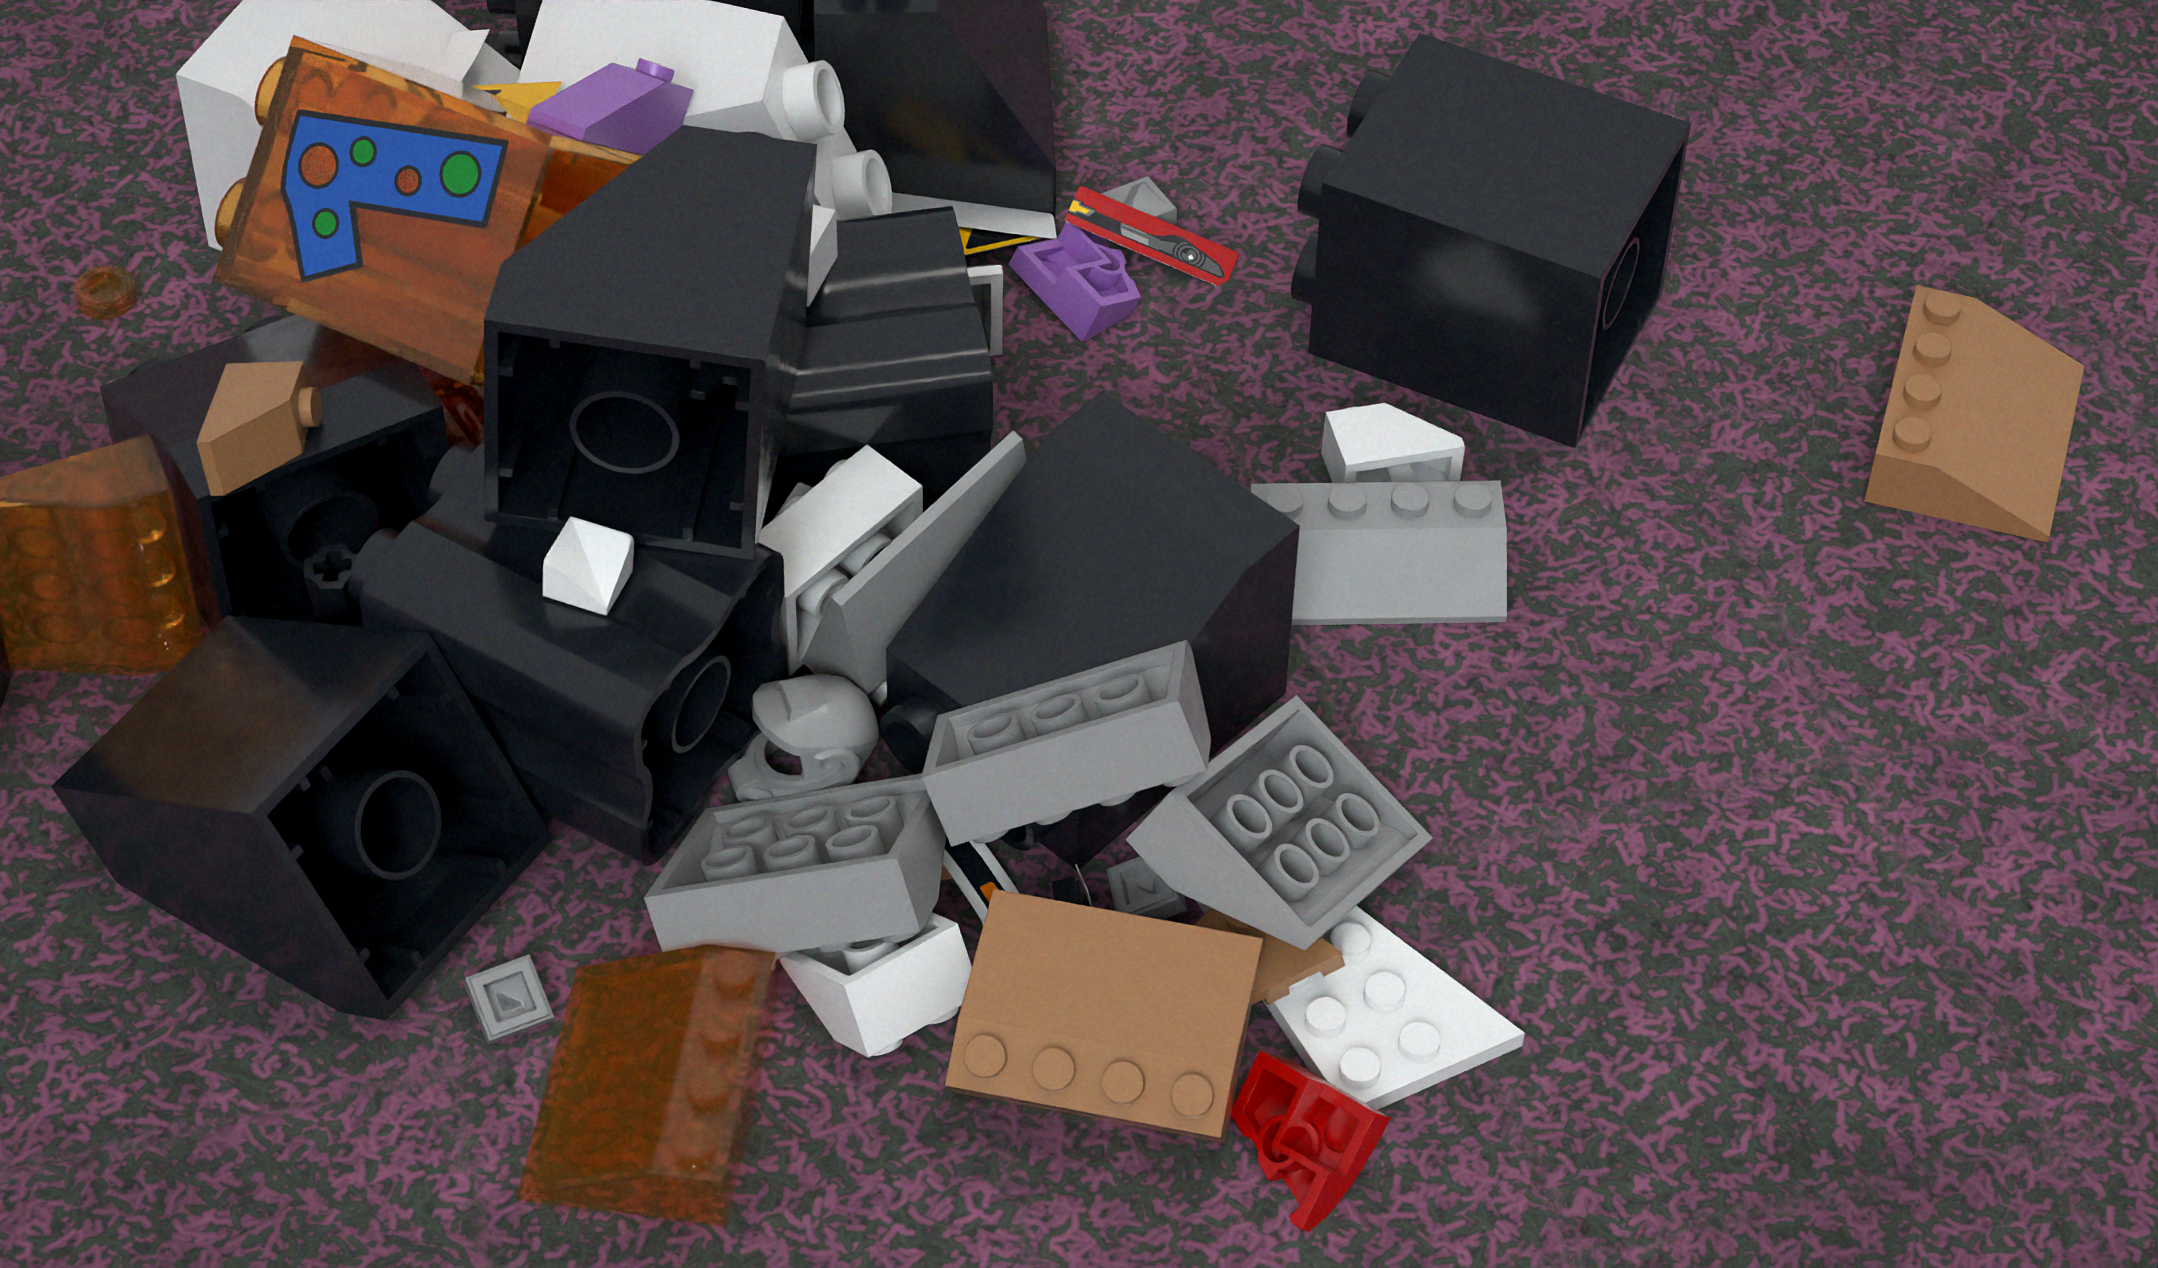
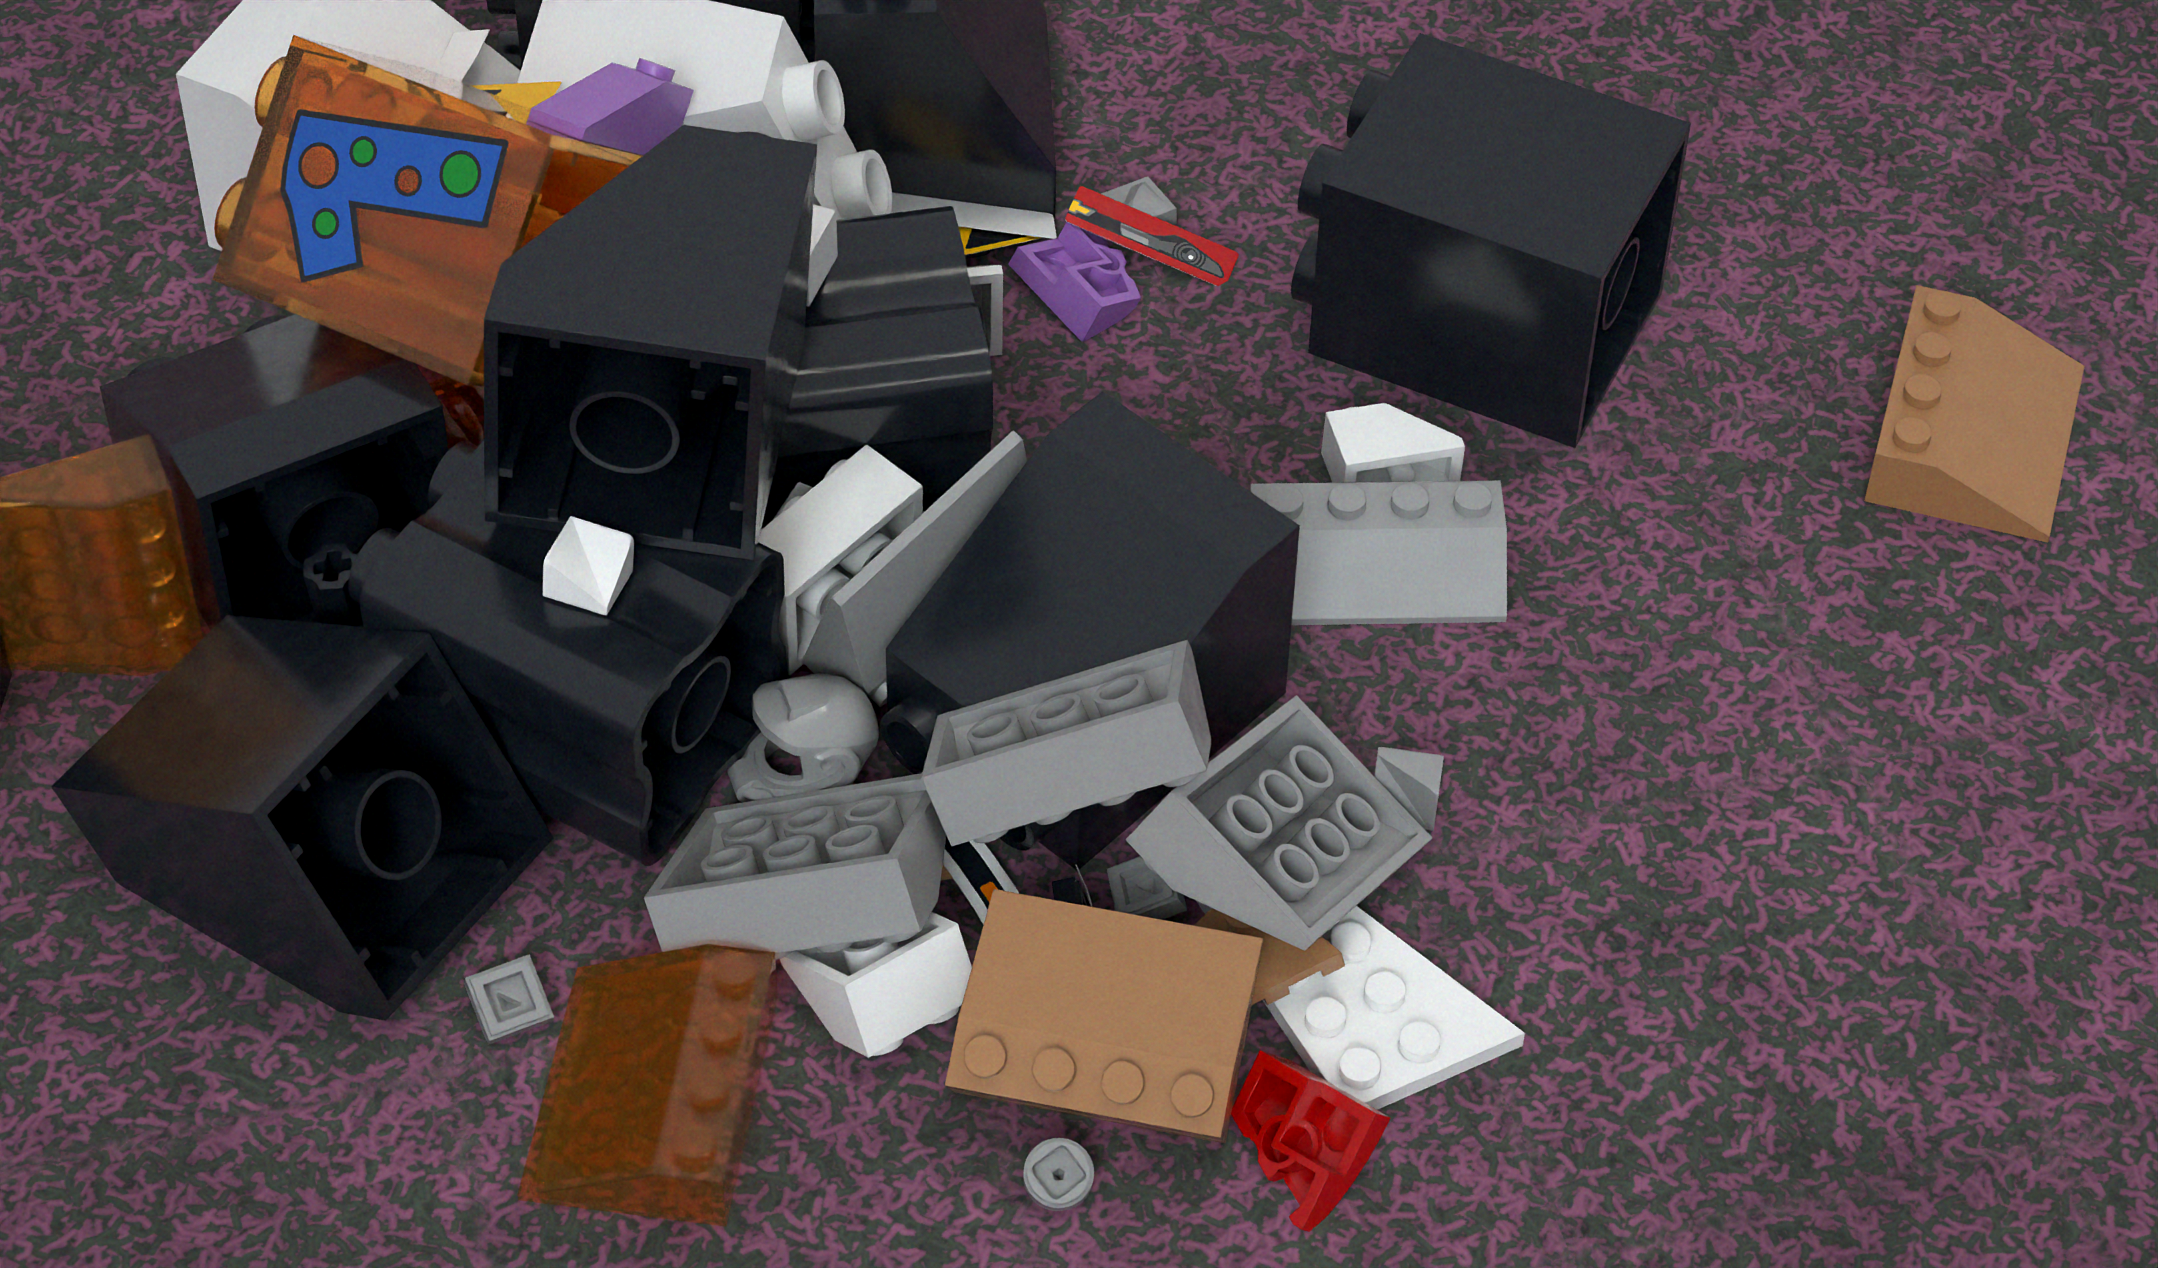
(105, 292): clear orange tile -> none
(256, 422): medium nougat slope -> none
(1058, 1174): none -> light grey tile
(1412, 780): none -> light grey slope

